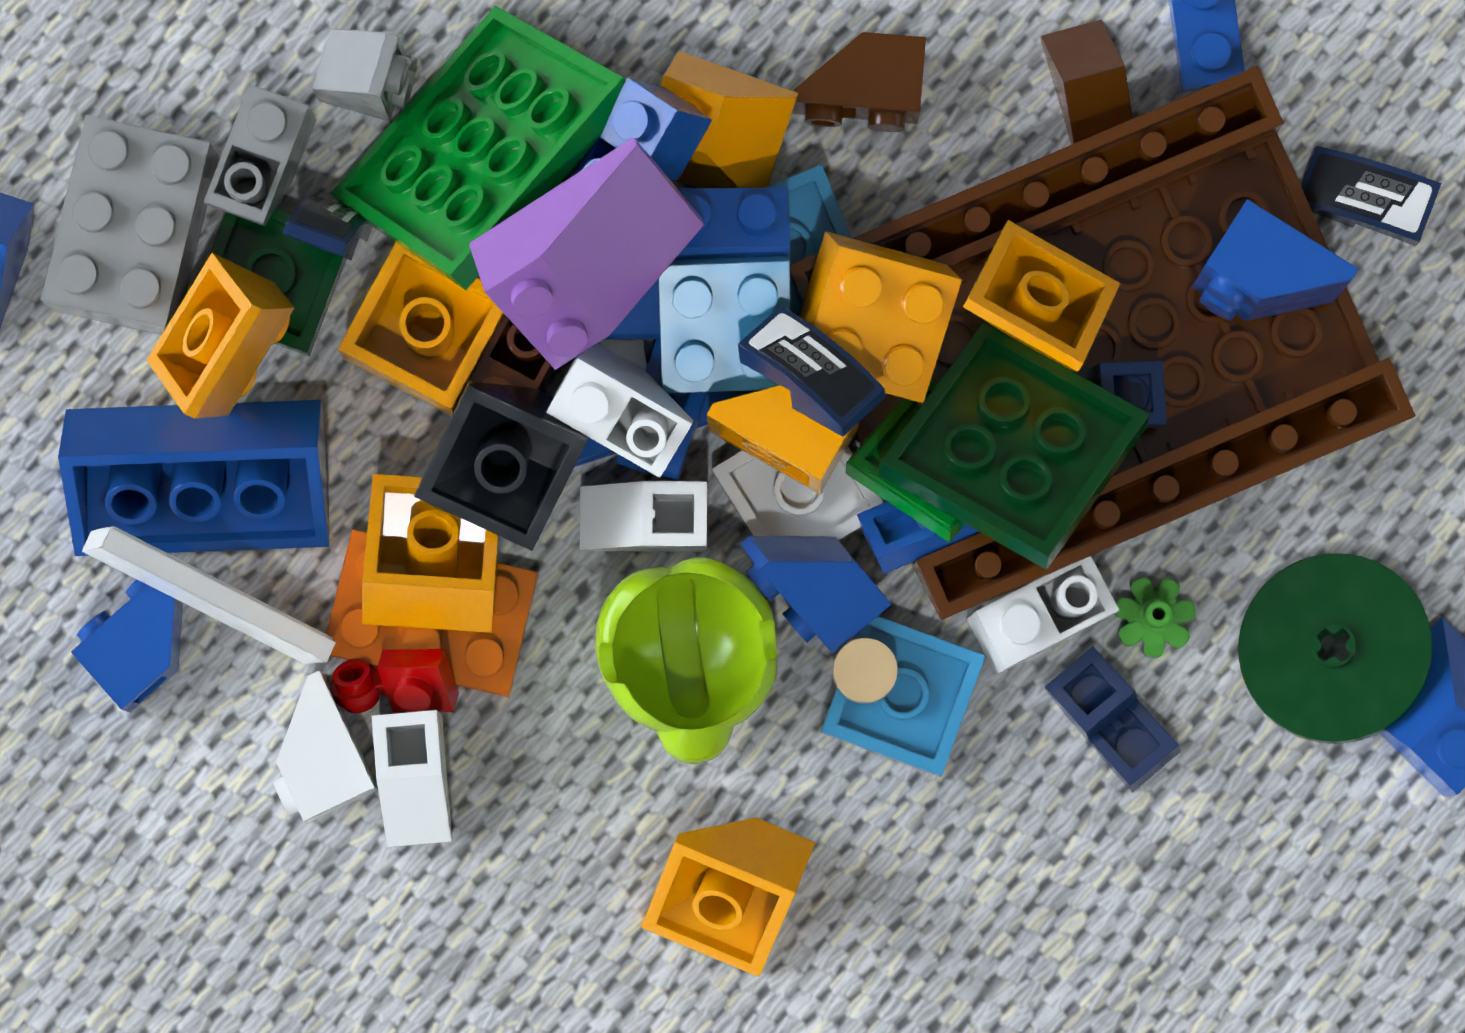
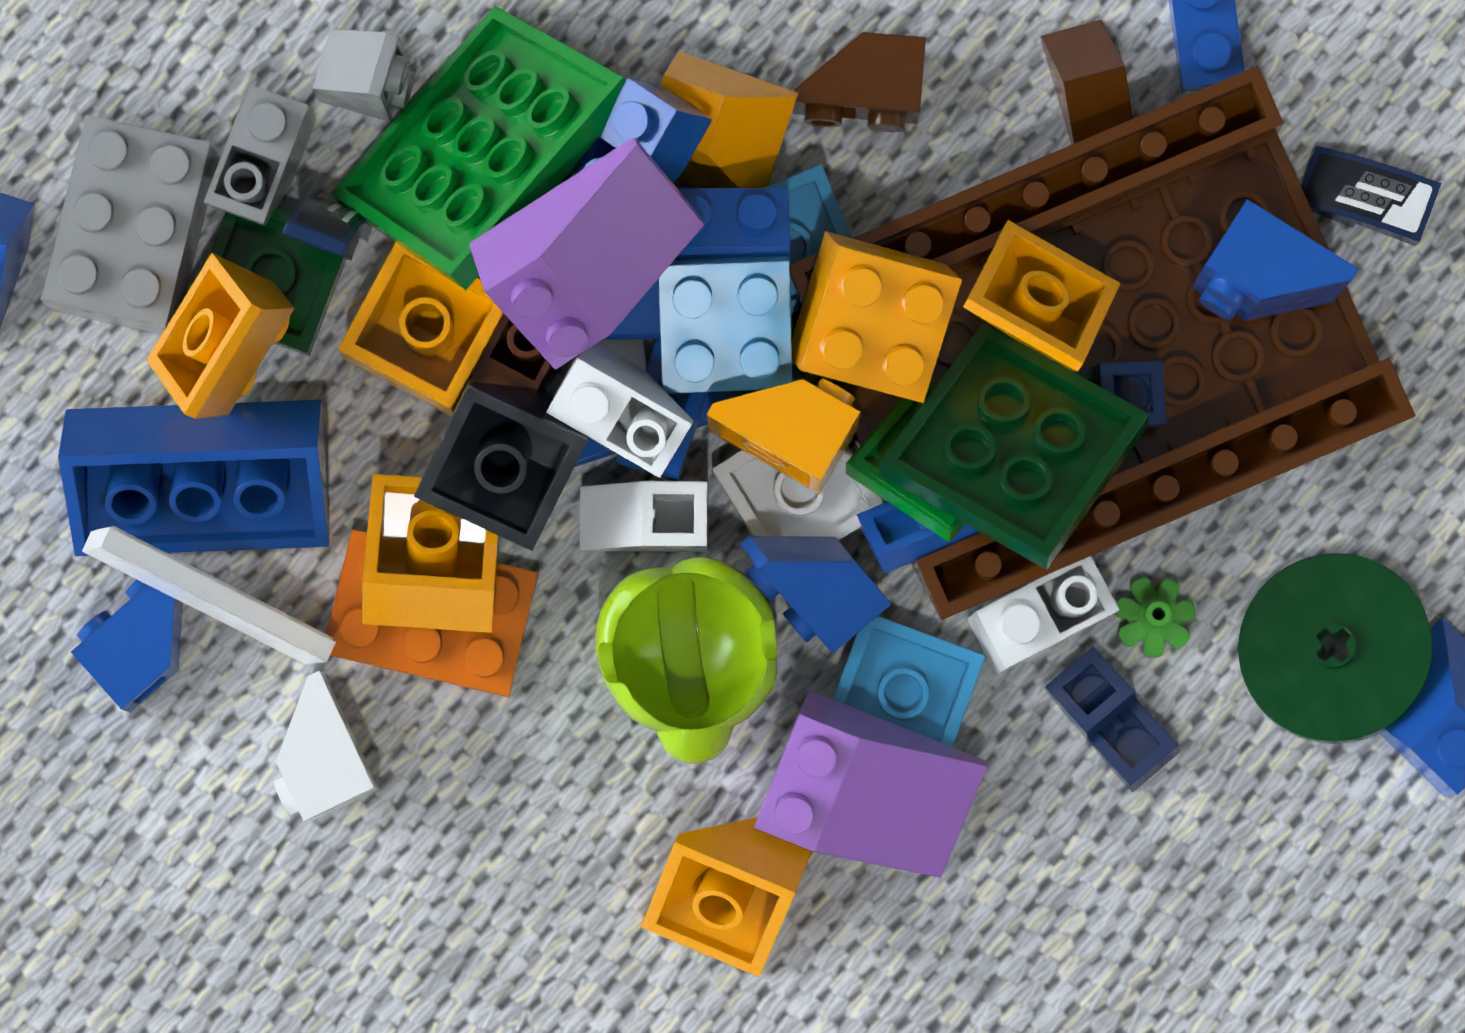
(409, 677): red plate -> none
(412, 777): white slope -> none
(817, 371): slope -> none
(865, 670): tan tile -> none
(869, 790): none -> medium lavender slope

